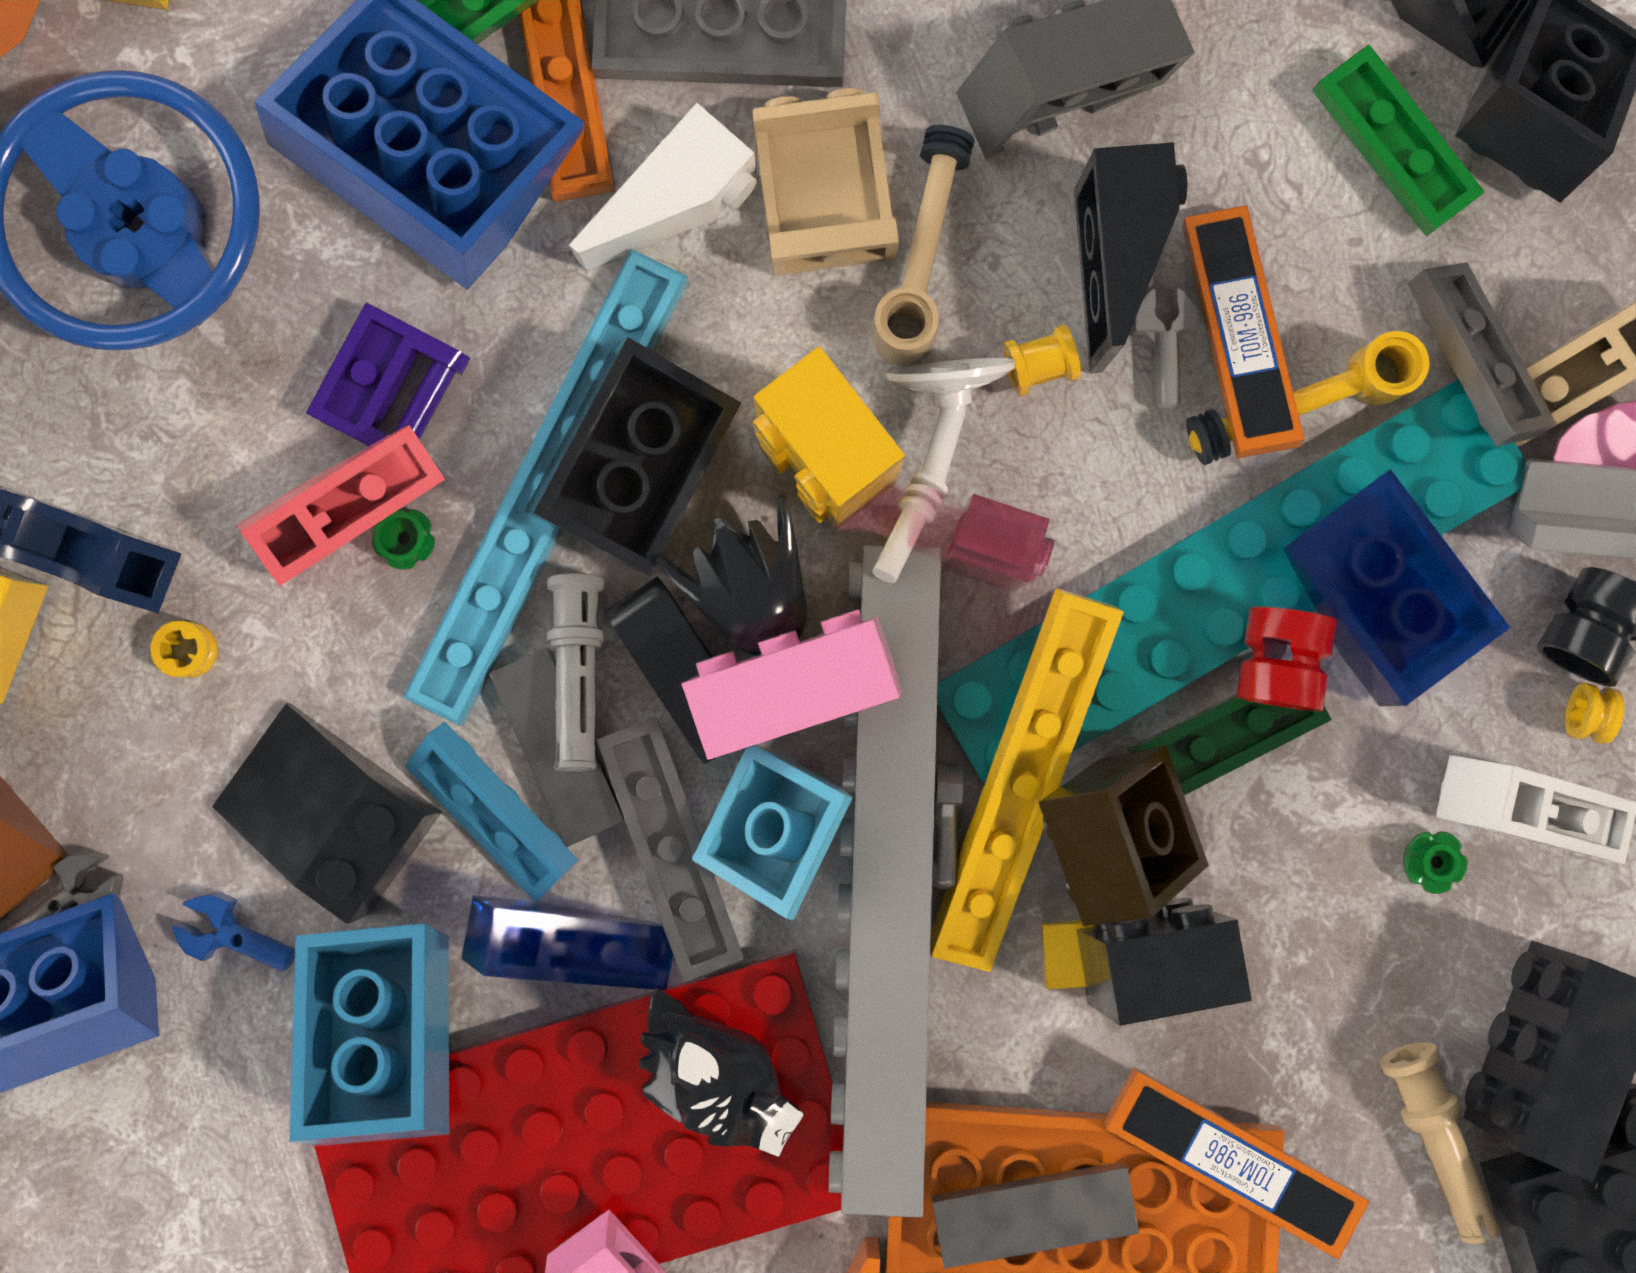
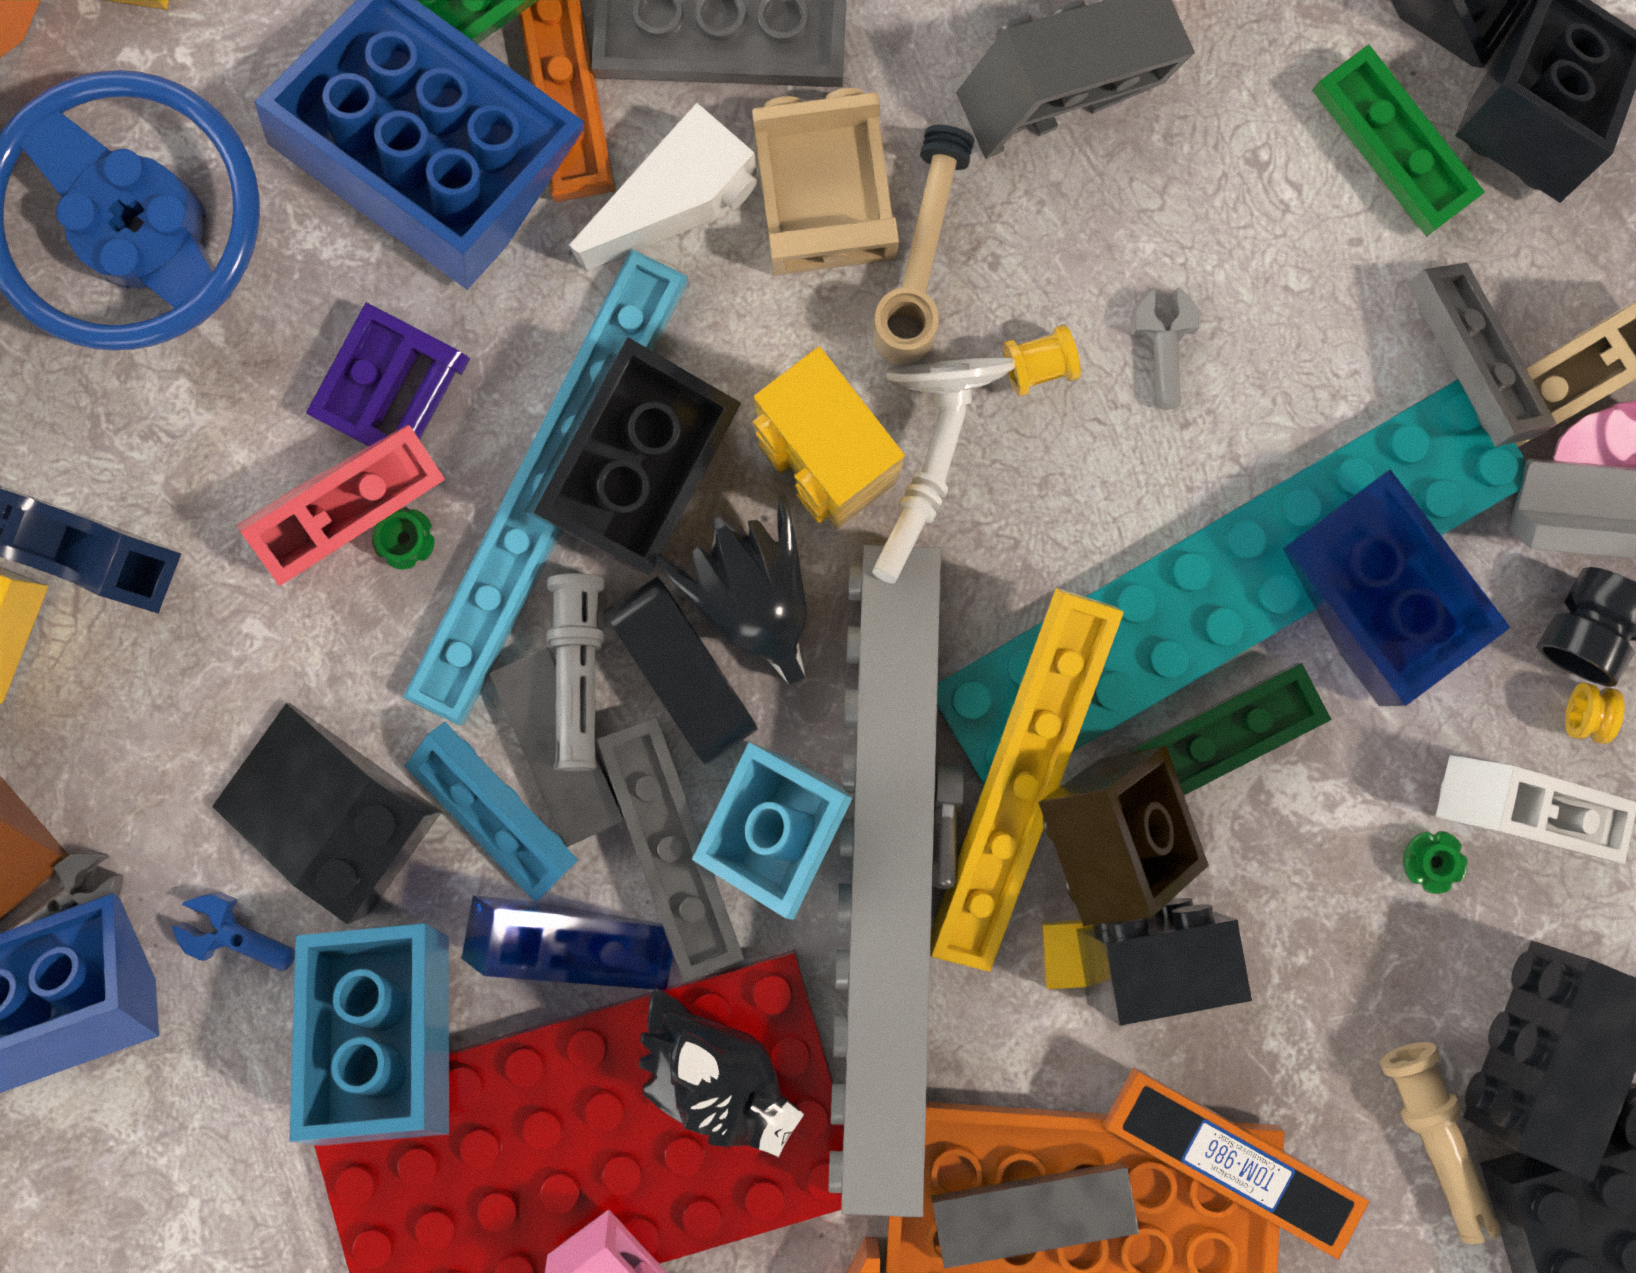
(167, 636): yellow bush -> none
(791, 684): bright pink brick -> none
(999, 544): clear pink brick -> none
(1123, 221): black slope -> none
(1212, 437): yellow piece -> none
(1242, 332): tile -> none
(1285, 682): red wheel -> none

